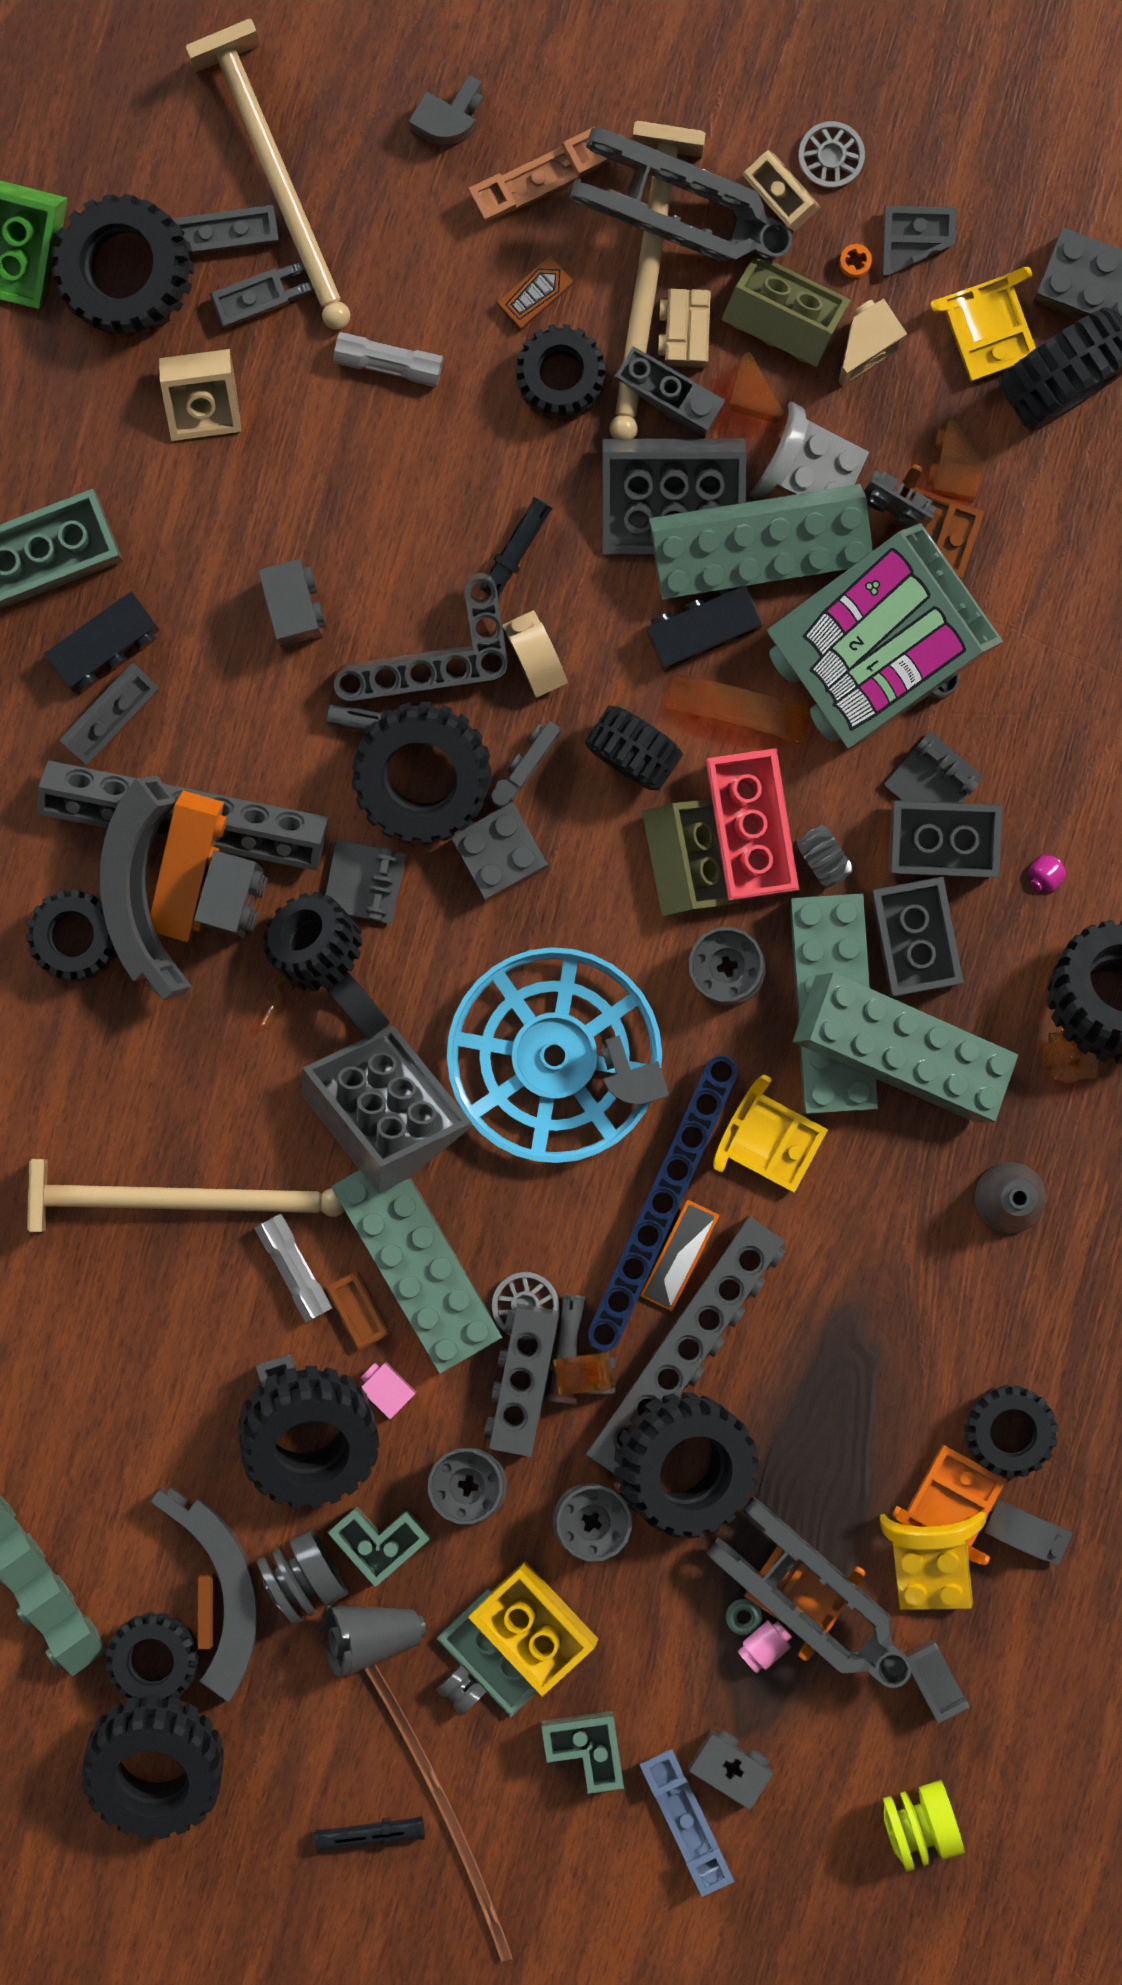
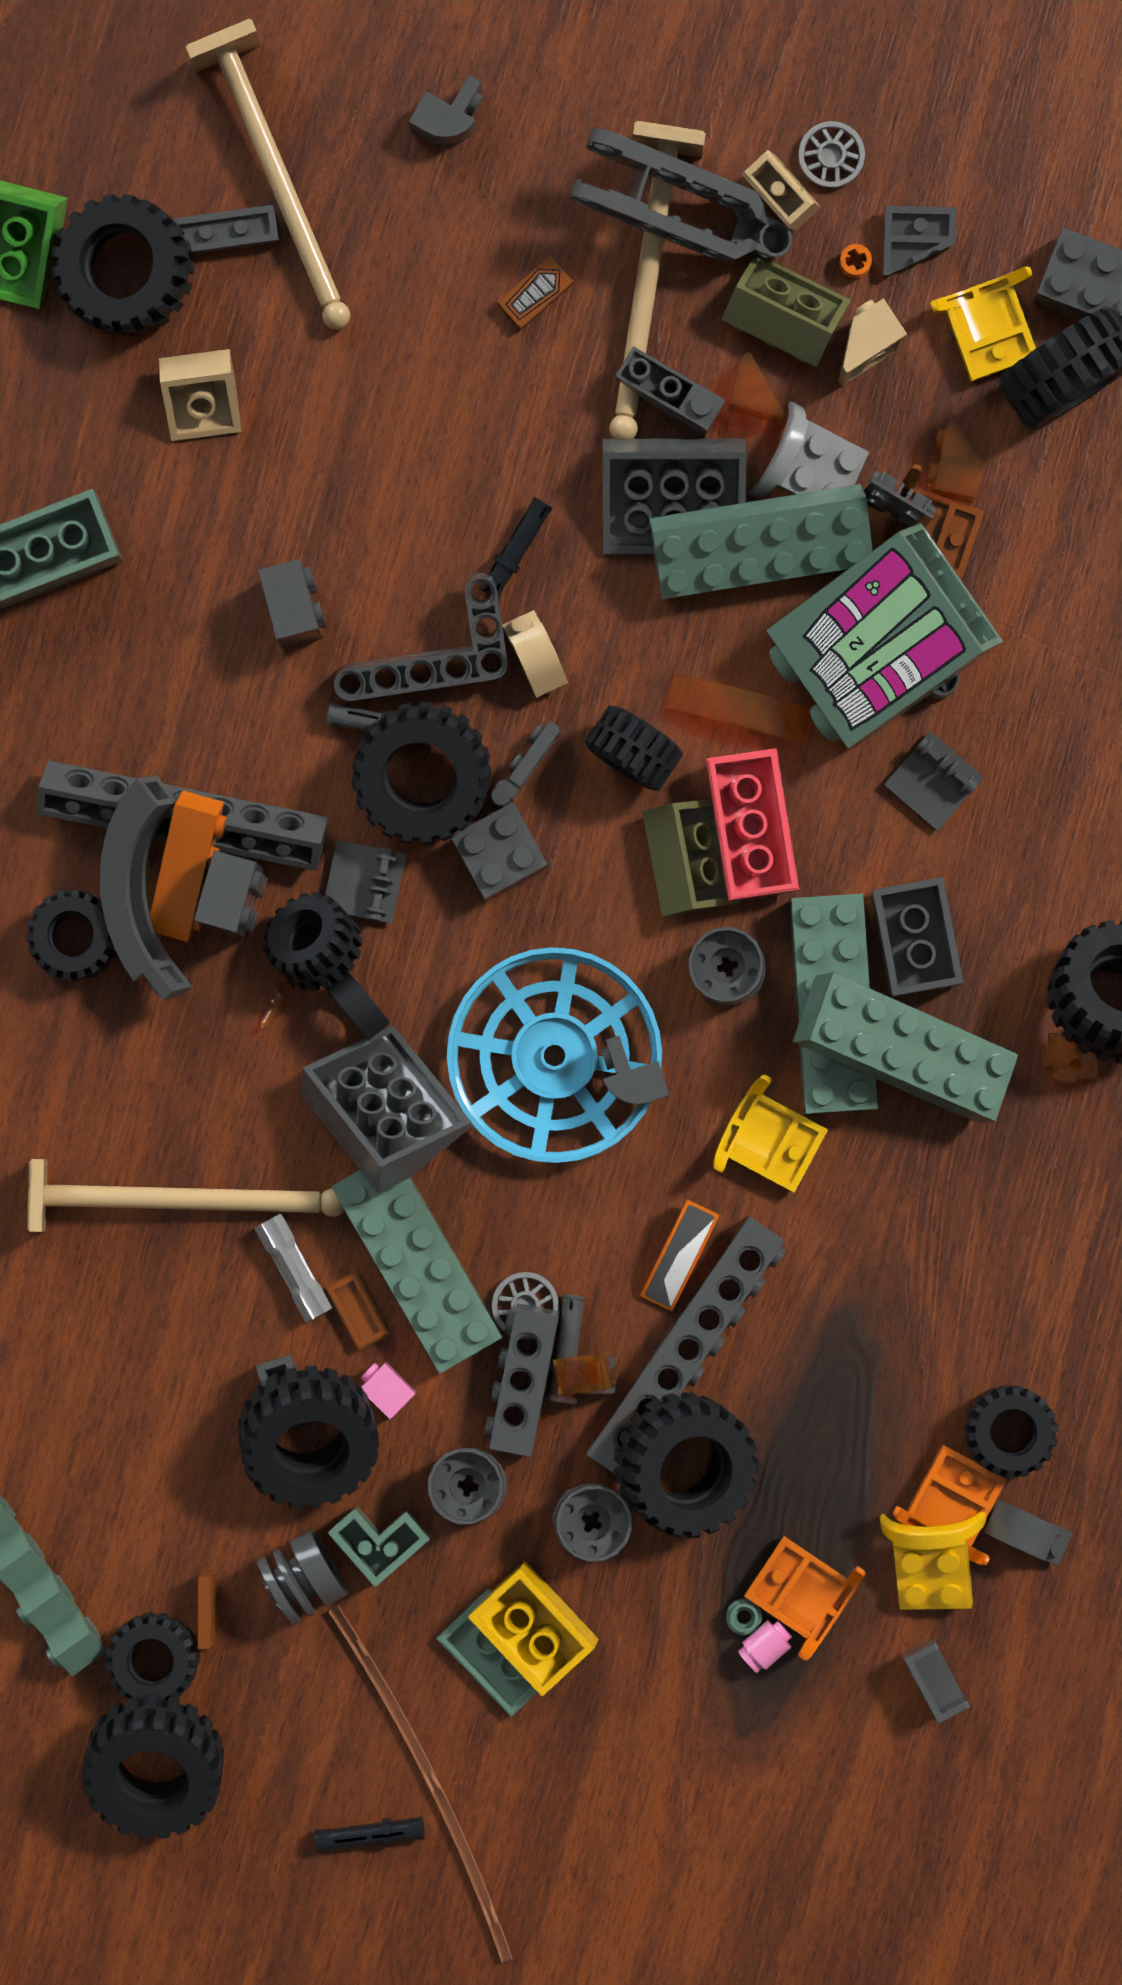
(103, 642): black brick -> none
(109, 713): dark grey plate -> none
(237, 1585): dark grey arch -> none
(258, 295): dark grey hinge -> none
(368, 1635): dark grey cone -> none
(413, 365): light grey axle -> none
(460, 1690): dark grey wheel -> none
(536, 178): nougat slope -> none
(557, 342): black tyre -> none
(588, 1738): sand green brick -> none
(662, 1221): dark blue beam -> none
(686, 328): tan brick -> none
(687, 1822): sand blue slope -> none
(703, 626): black brick -> none
(741, 1786): dark grey brick -> none
(824, 856): dark grey gear -> none
(877, 1656): dark grey piece -> none
(923, 1825): neon yellow wheel -> none
(945, 838): dark grey brick -> none
(996, 1192): dark grey cone -> none
(1046, 873): dark pink piece -> none

